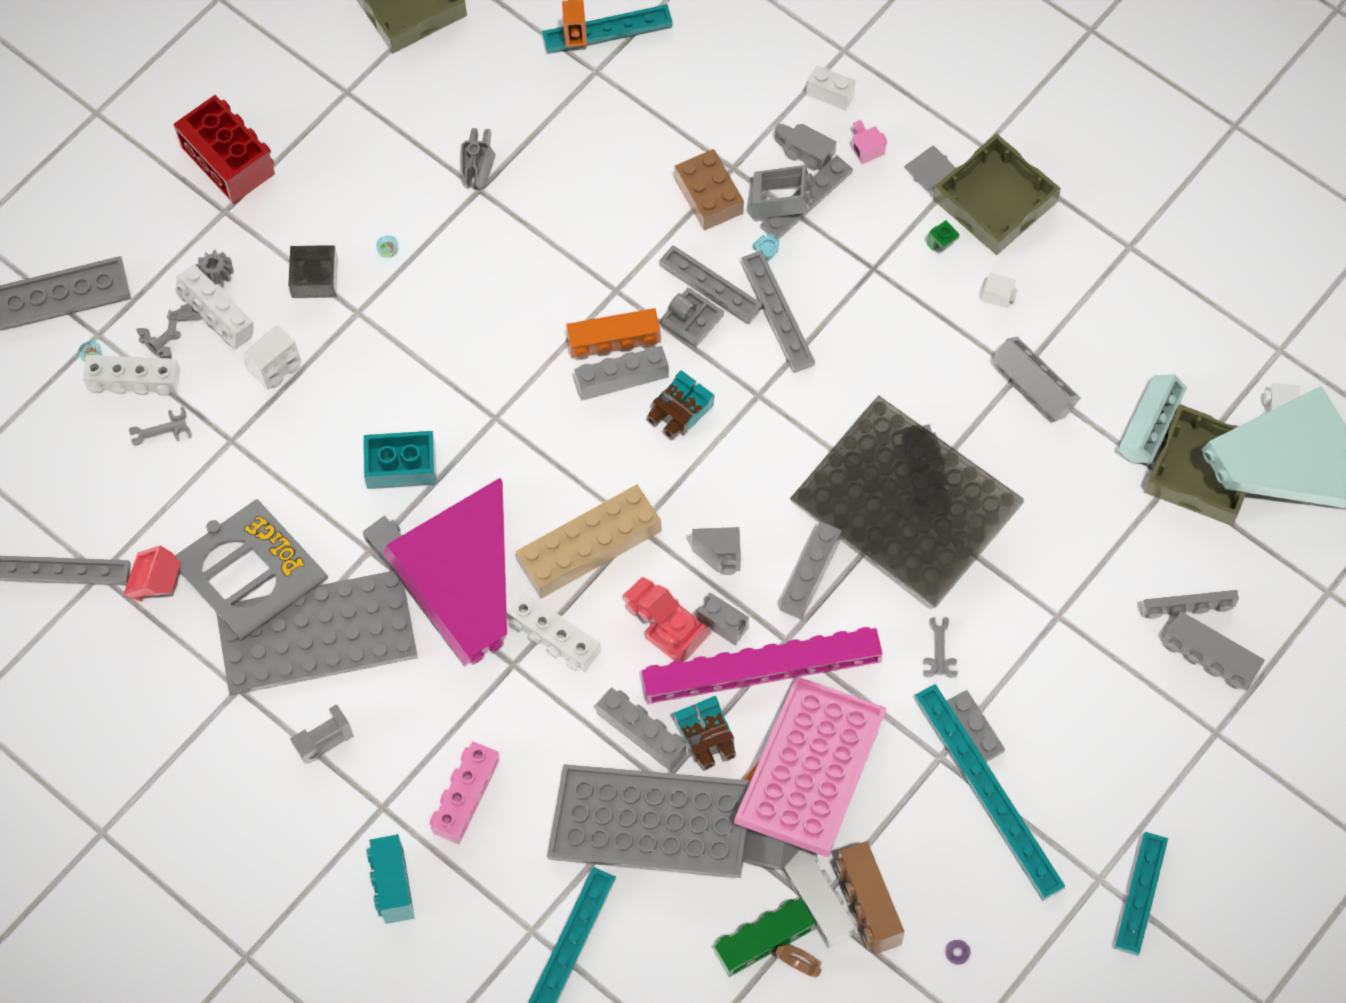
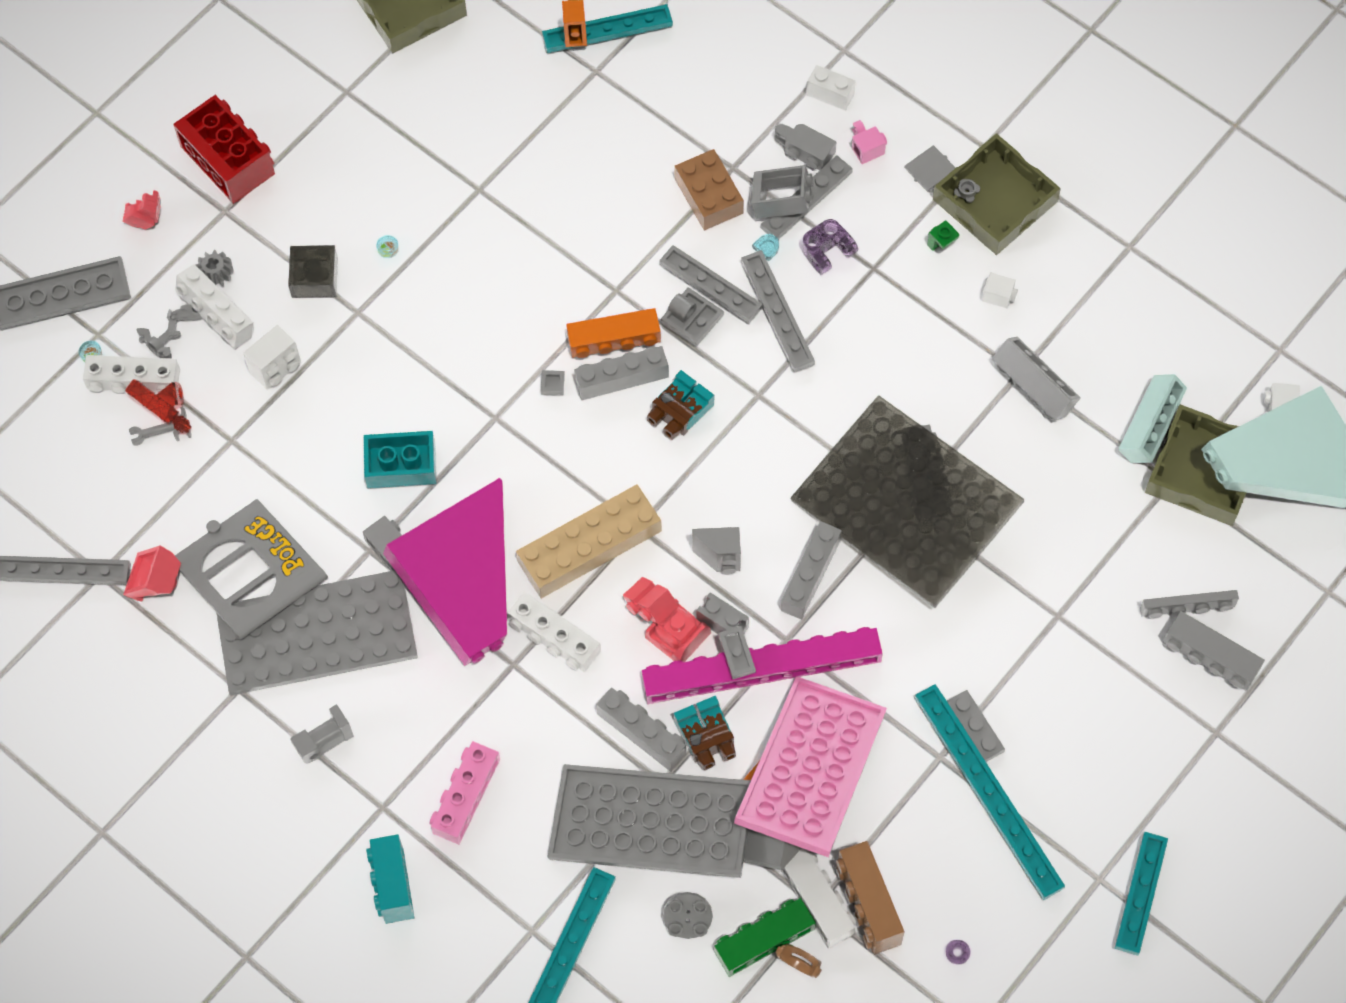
(143, 213): none -> coral hair
(161, 403): none -> clear red piece
(477, 158): light grey hinge -> none
(552, 382): none -> light grey plate
(676, 915): none -> light grey plate
(737, 652): none -> light grey plate
(825, 242): none -> clear purple piece
(939, 665): light grey bar -> none
(967, 184): none -> light grey plate

